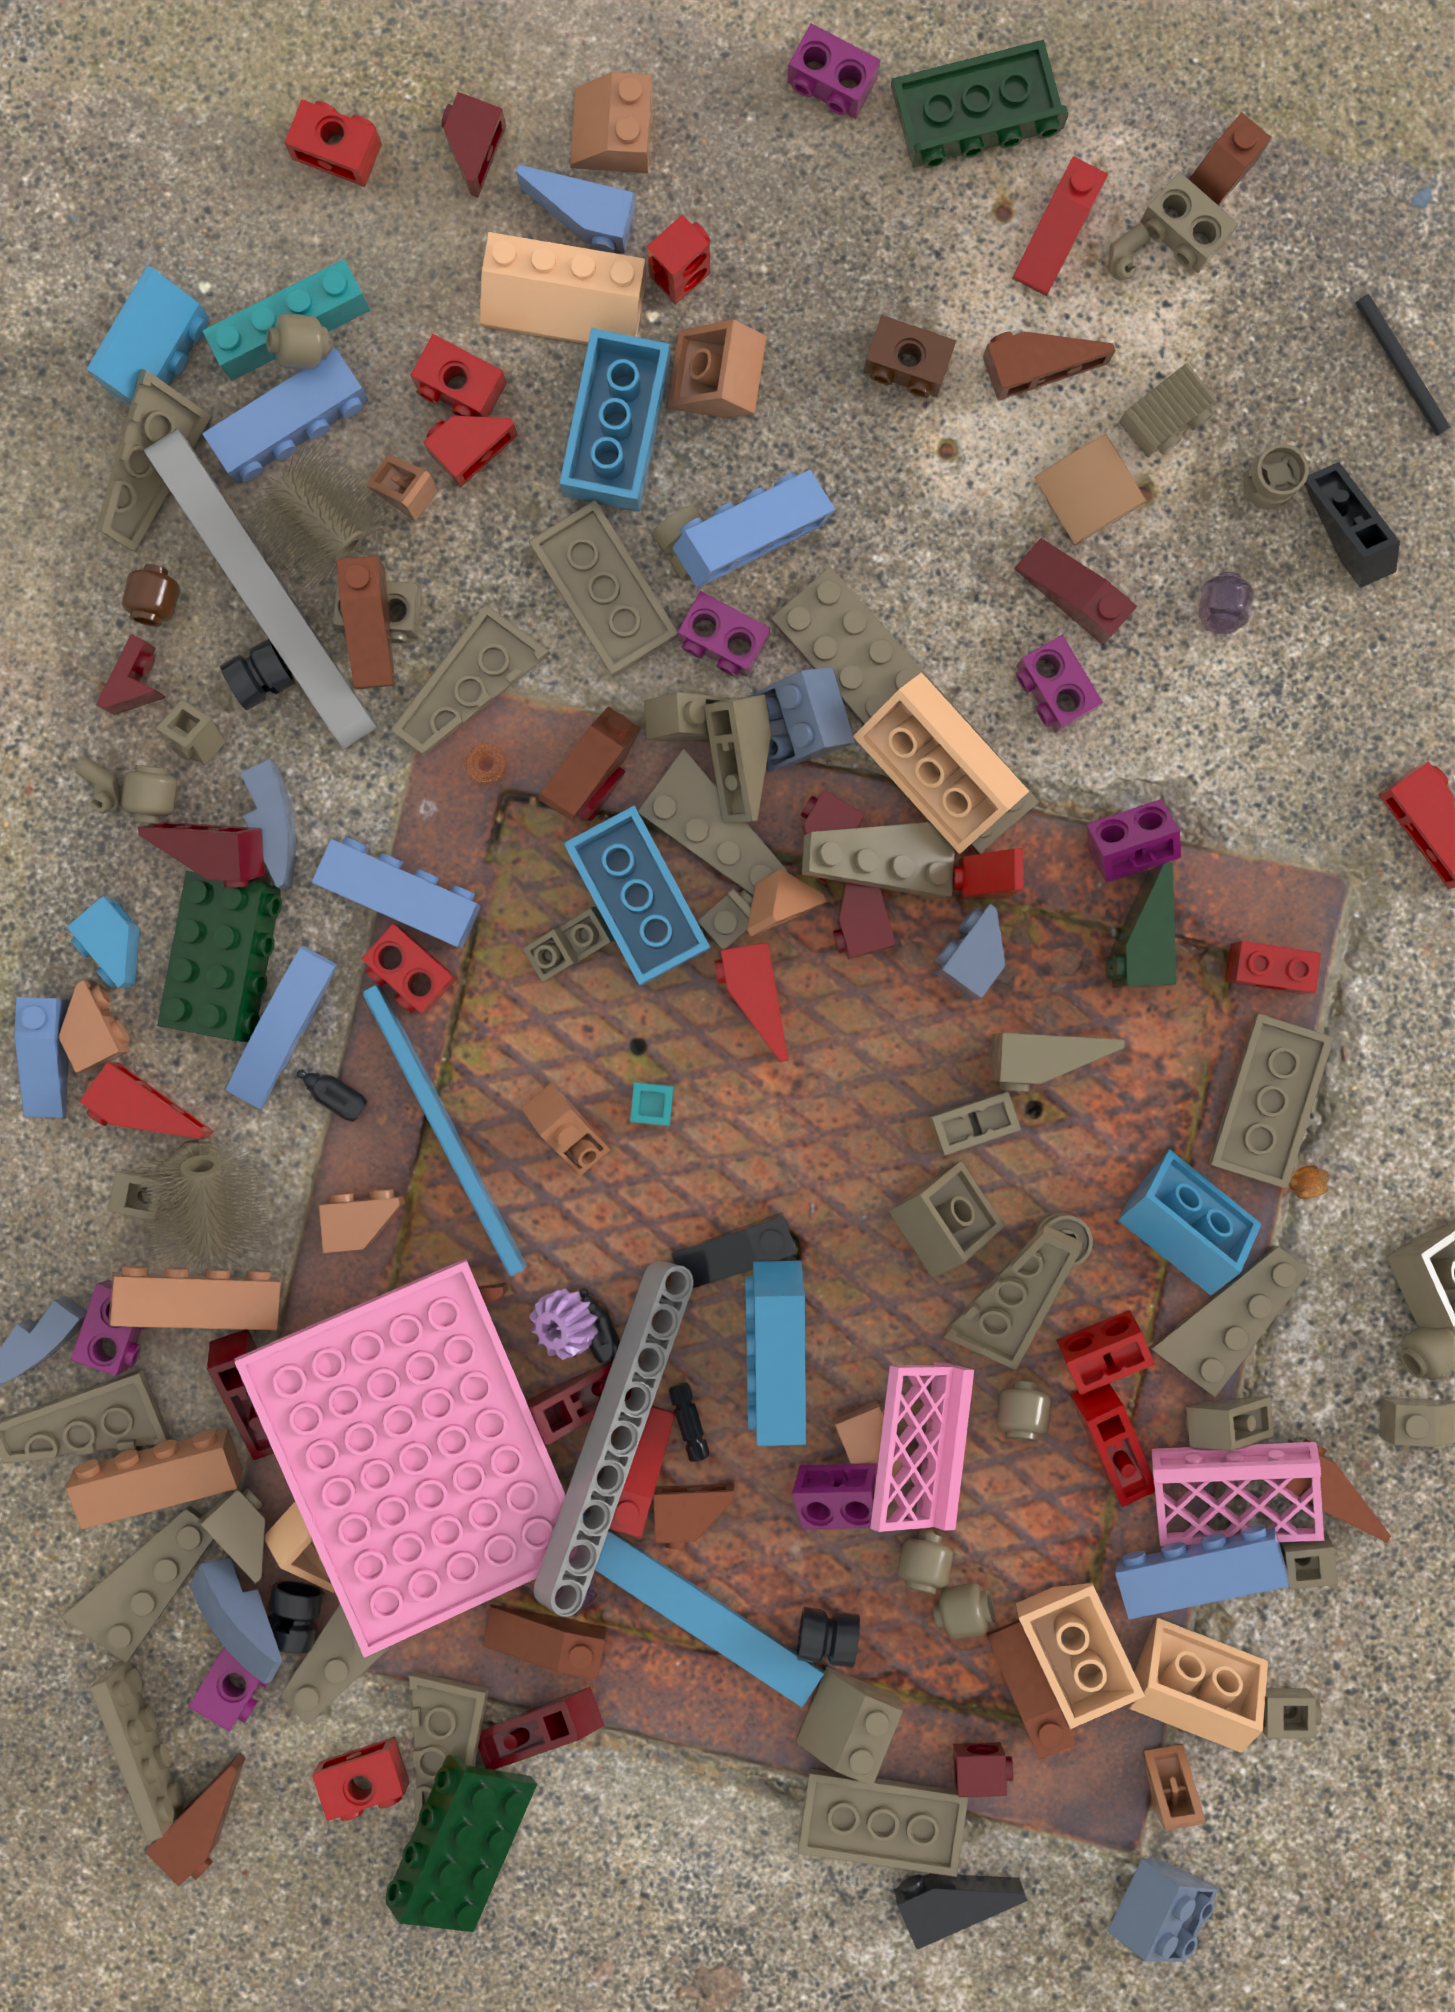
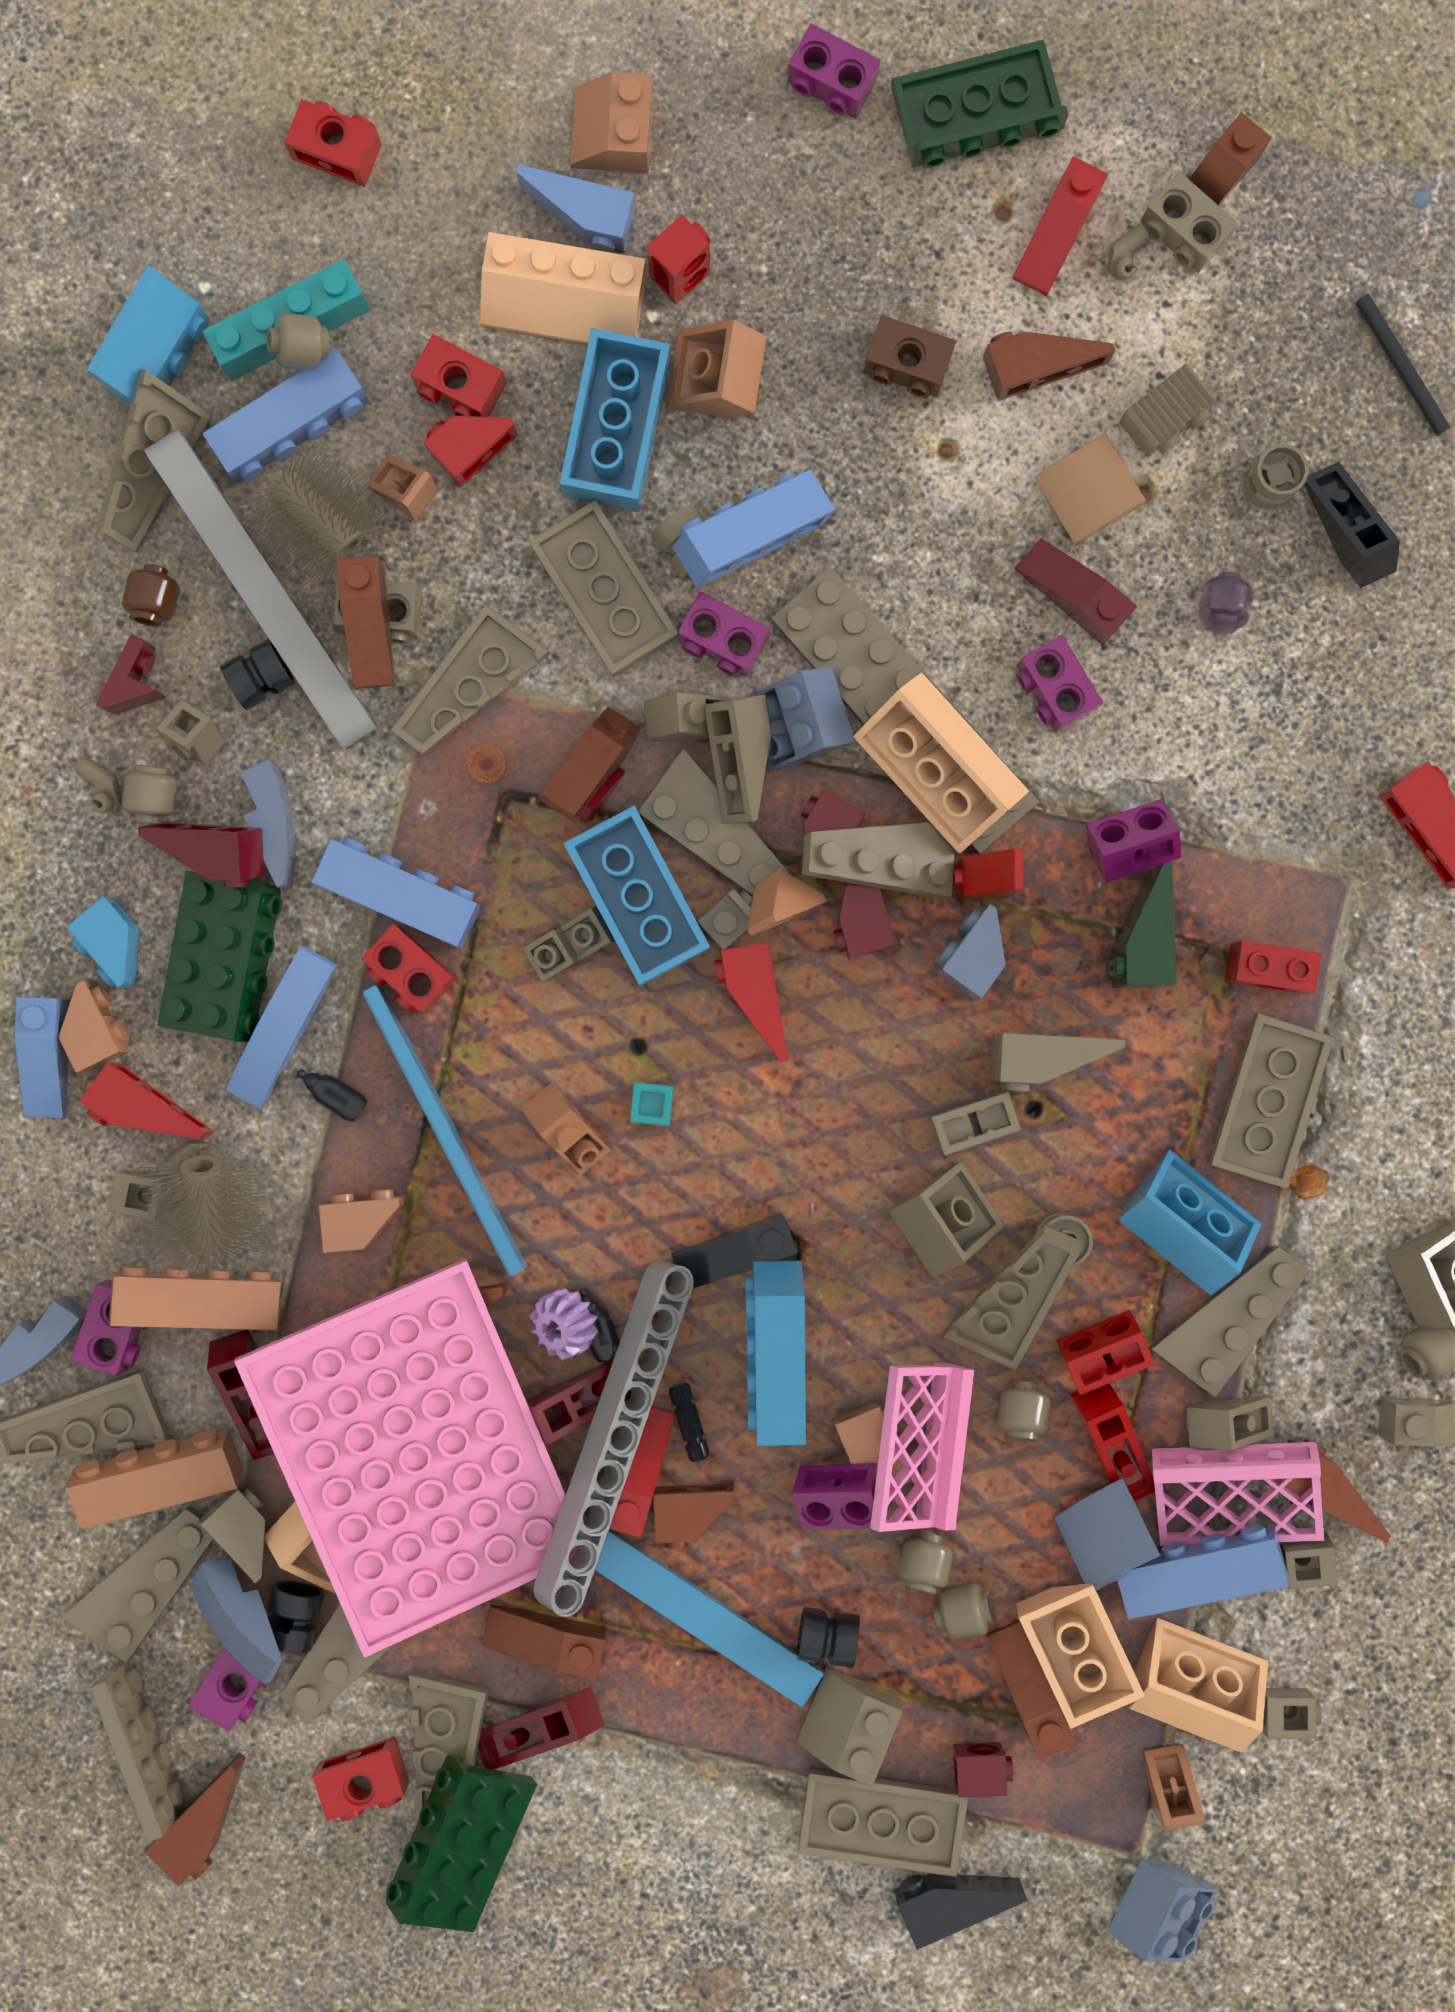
(473, 136): dark red slope -> none
(1106, 1535): none -> sand blue slope

